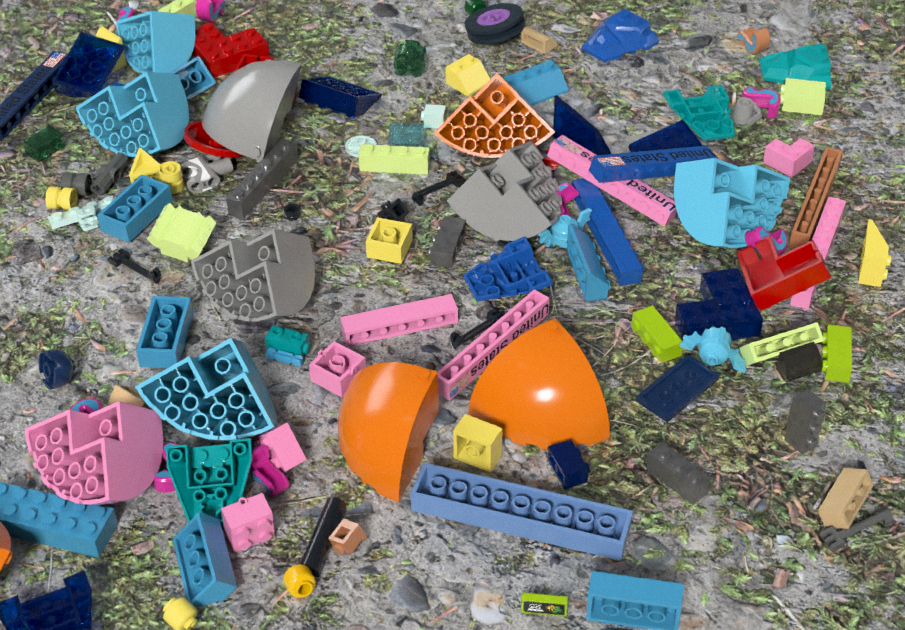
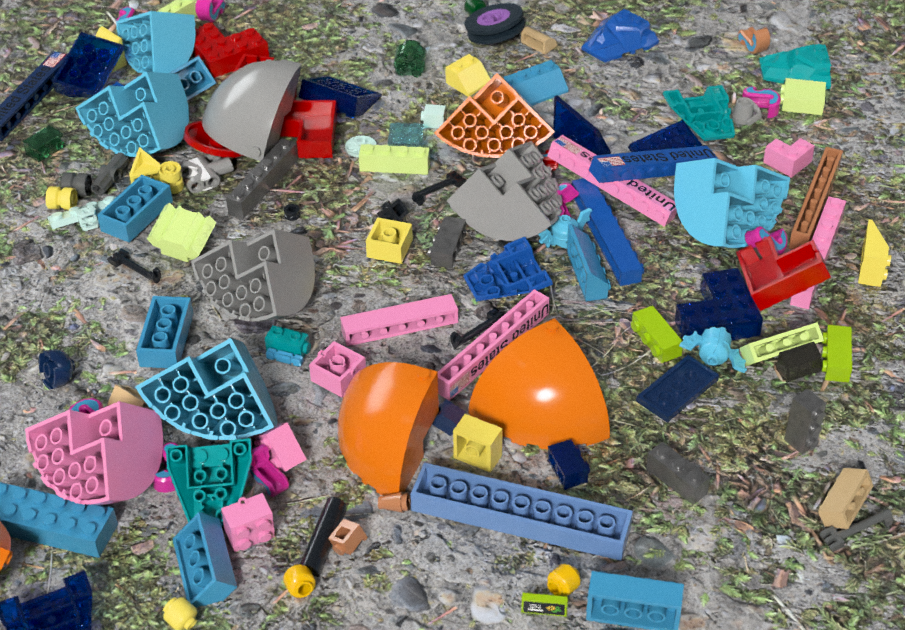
(314, 127): none -> red piece
(395, 502): none -> nougat cone
(448, 417): none -> dark blue brick
(563, 580): none -> yellow head

